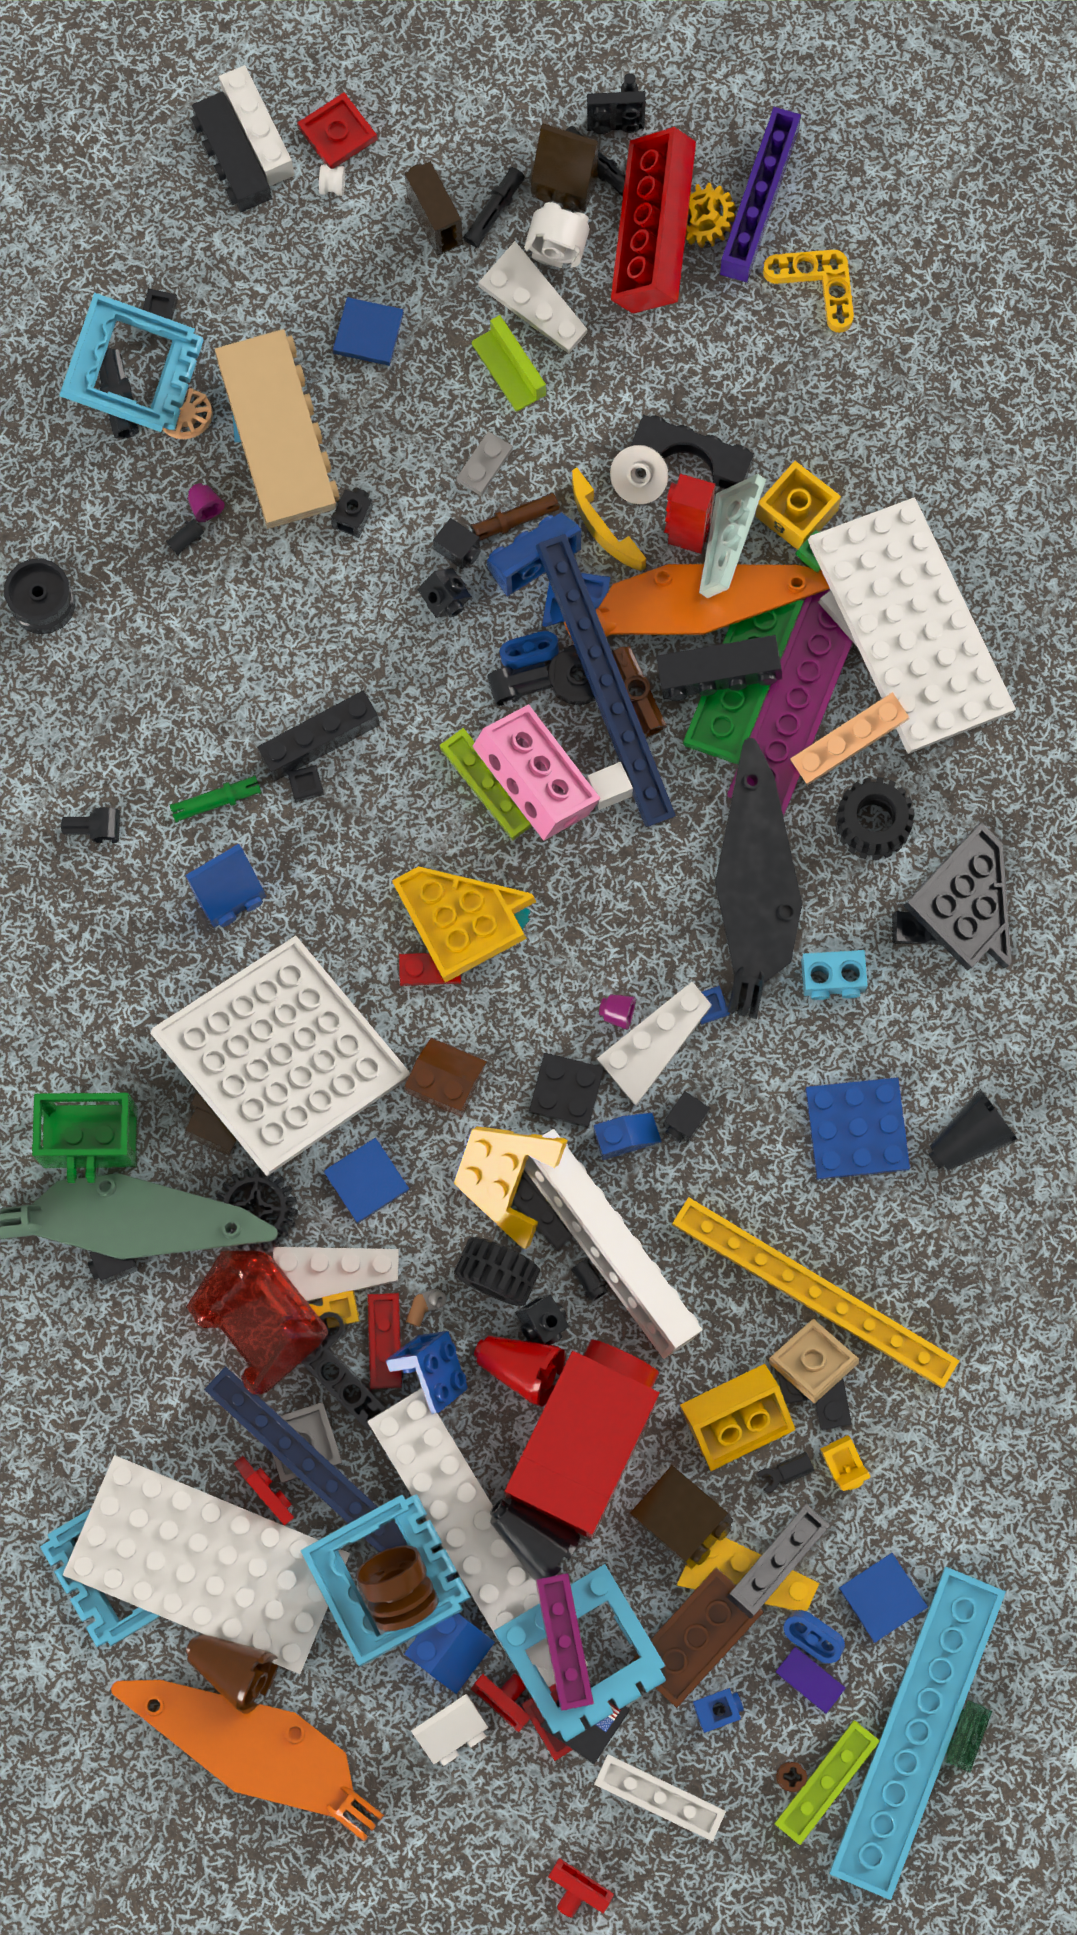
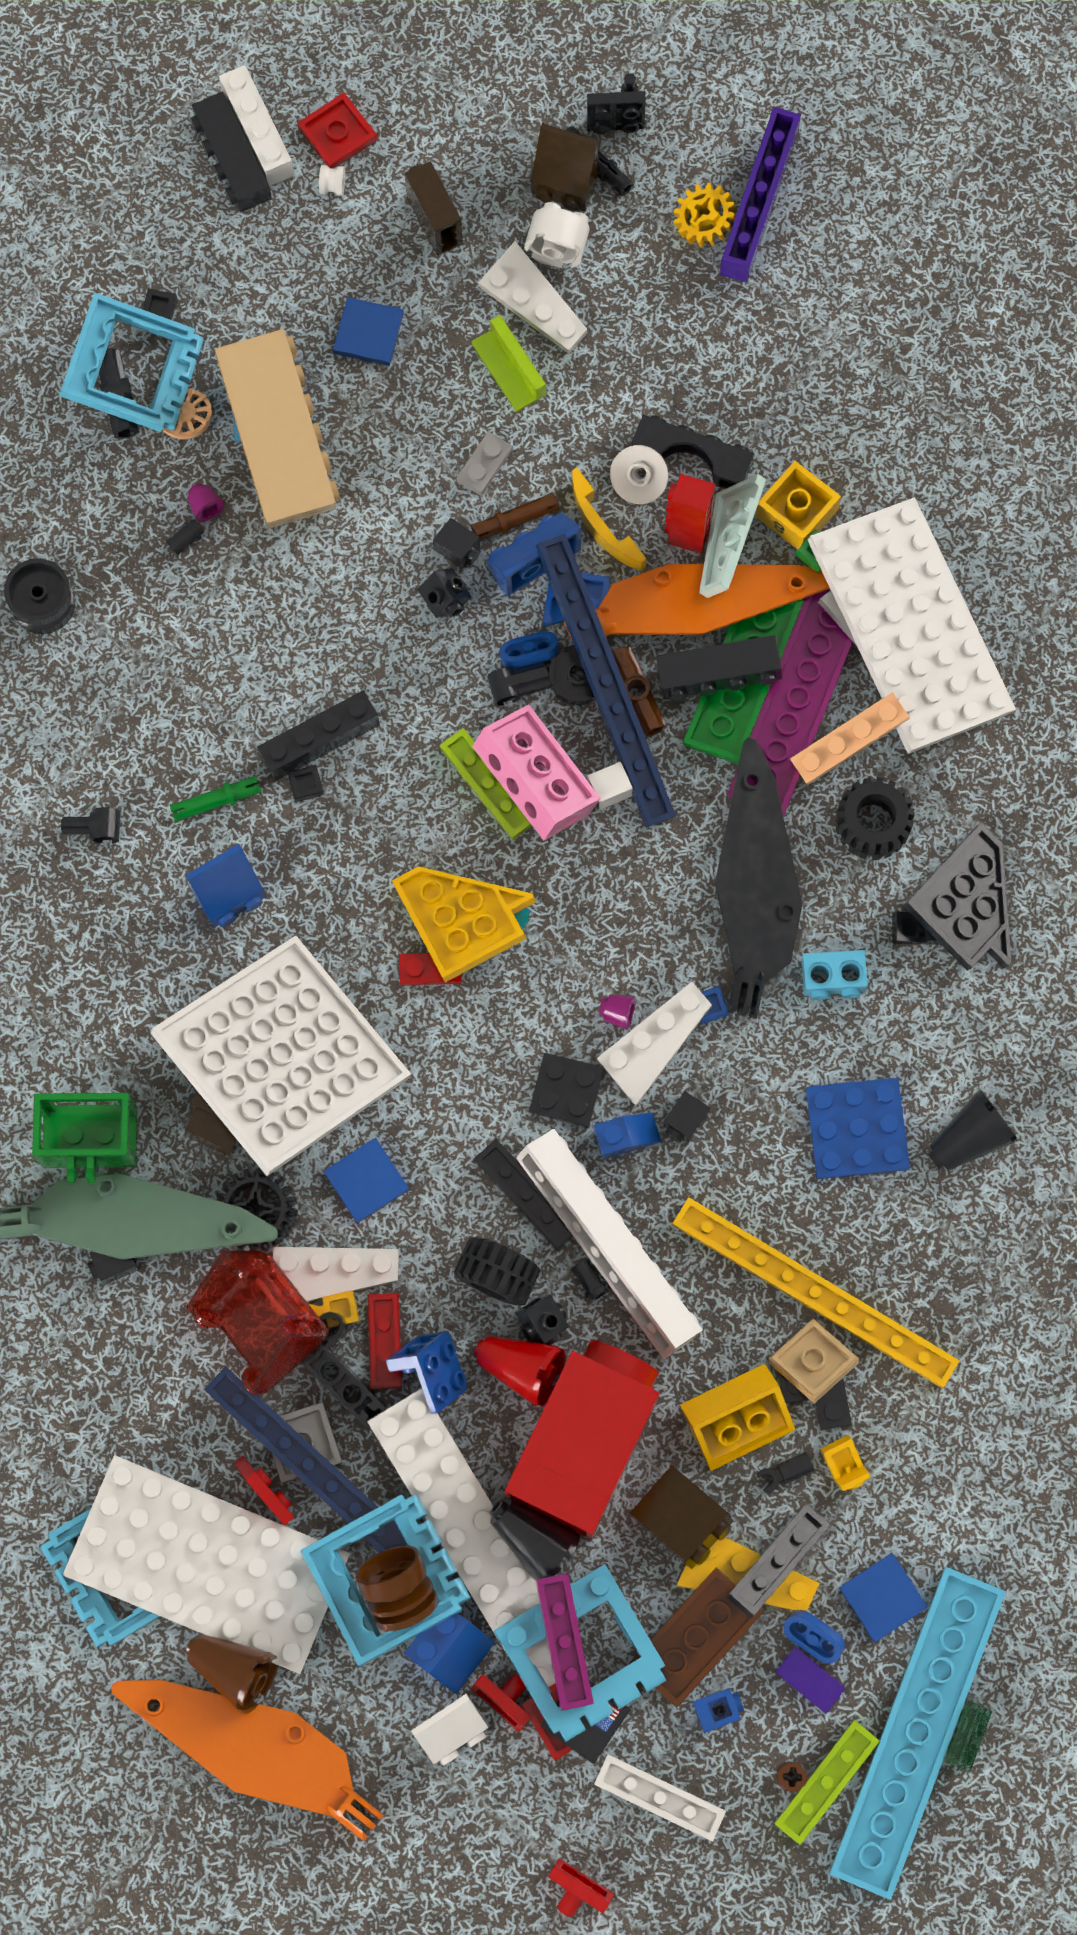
(352, 521): black brick -> none
(424, 1303): arm -> none
(445, 1077): reddish brown slope -> none
(493, 1172): wing -> none
(499, 200): black pin -> none
(653, 220): red brick -> none
(829, 278): yellow beam -> none

